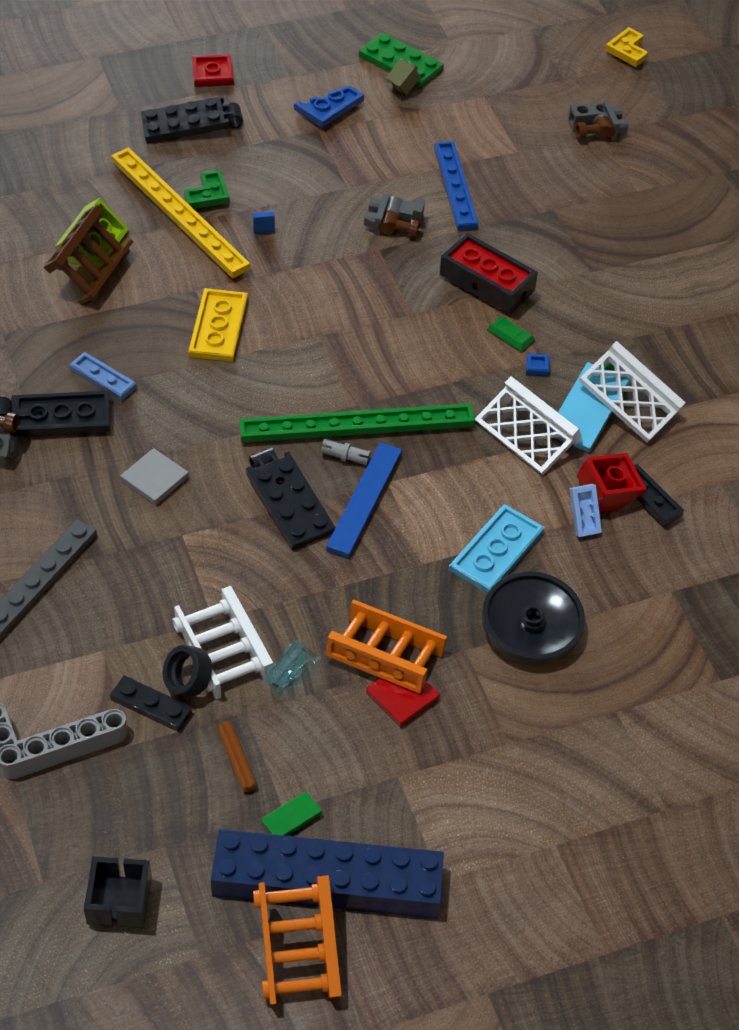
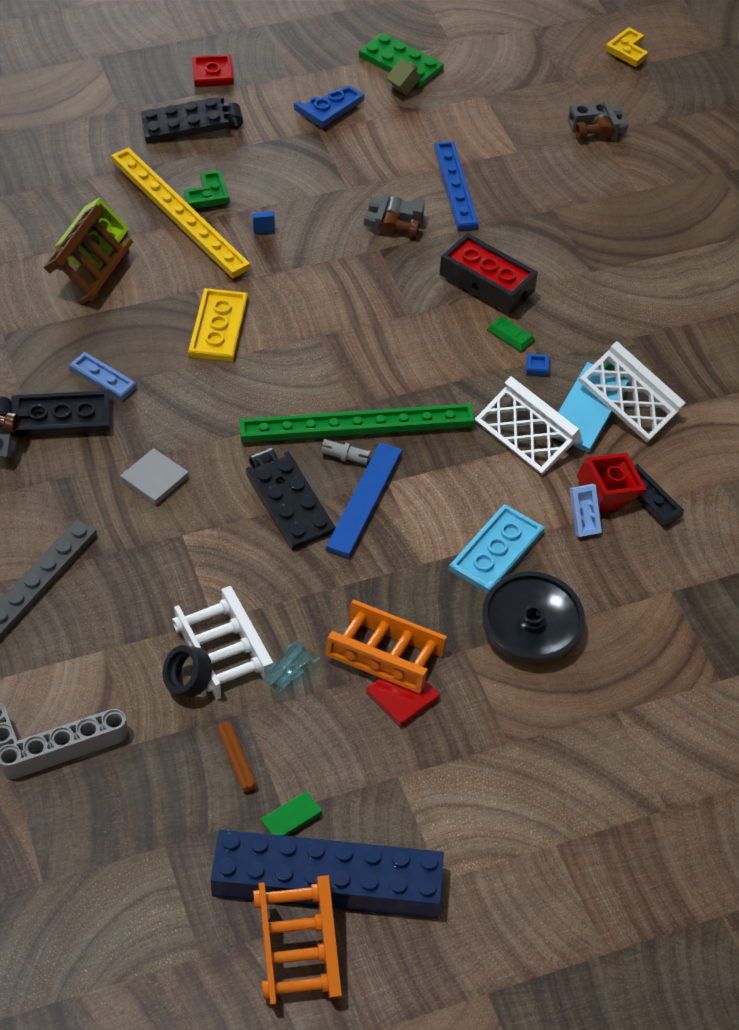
(118, 897): black piece -> none
(151, 703): black plate -> none

